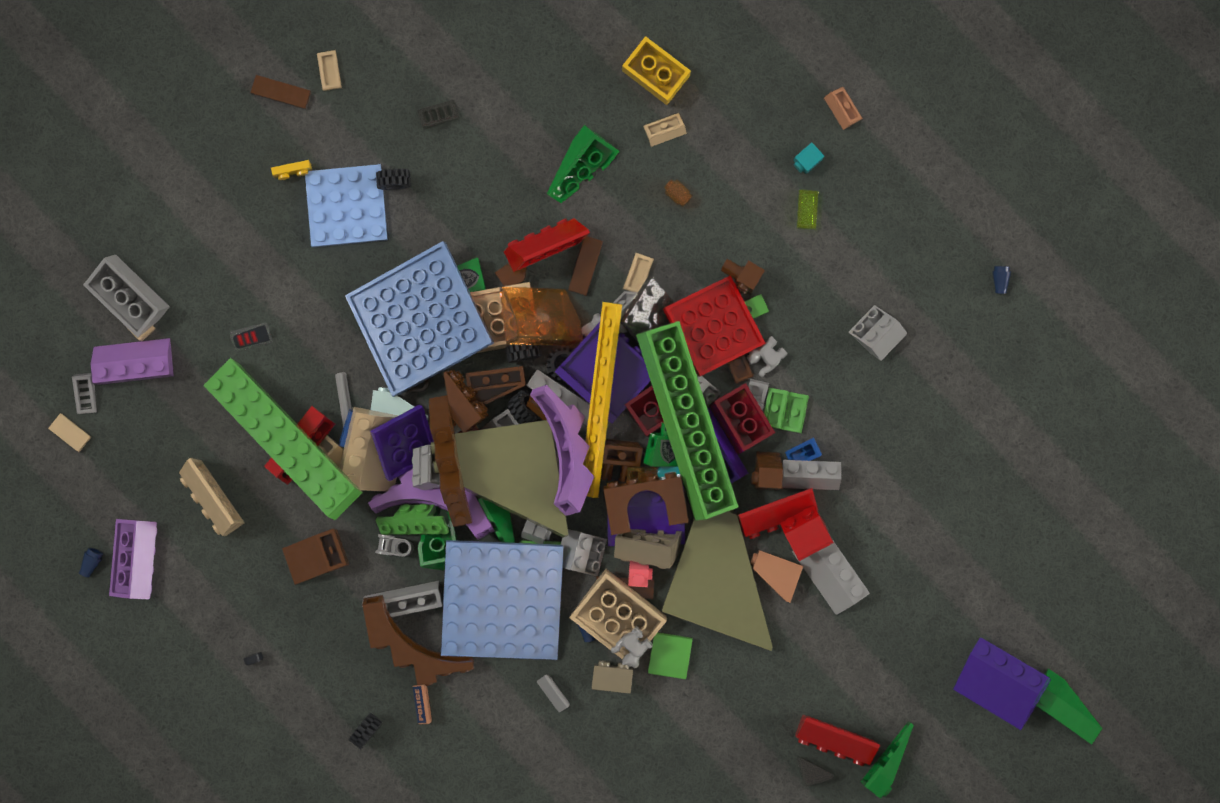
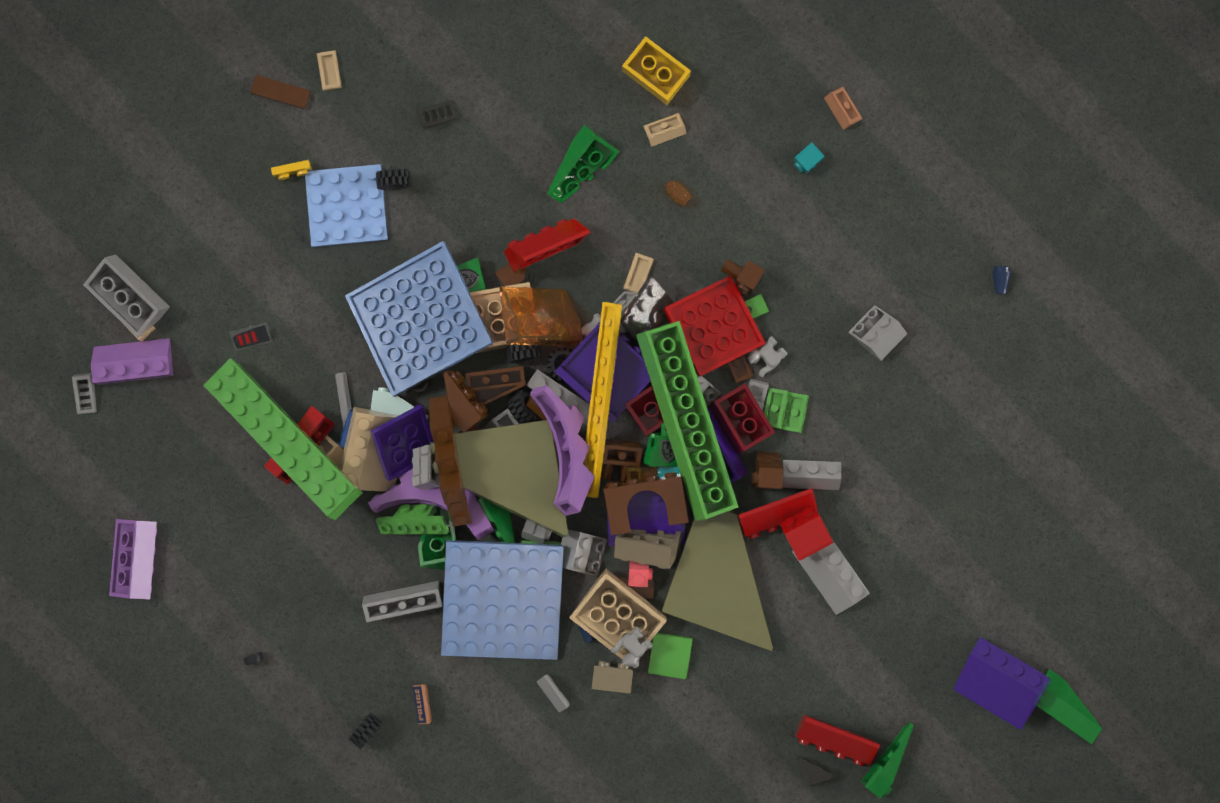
(69, 432): tan tile -> none
(90, 561): dark blue cone -> none
(210, 496): tan slope -> none
(315, 556): reddish brown slope -> none
(391, 546): light grey piece -> none
(427, 663): reddish brown arch -> none
(585, 265): reddish brown tile -> none
(777, 573): nougat slope -> none
(804, 452): blue slope -> none
(807, 209): clear neon green tile -> none

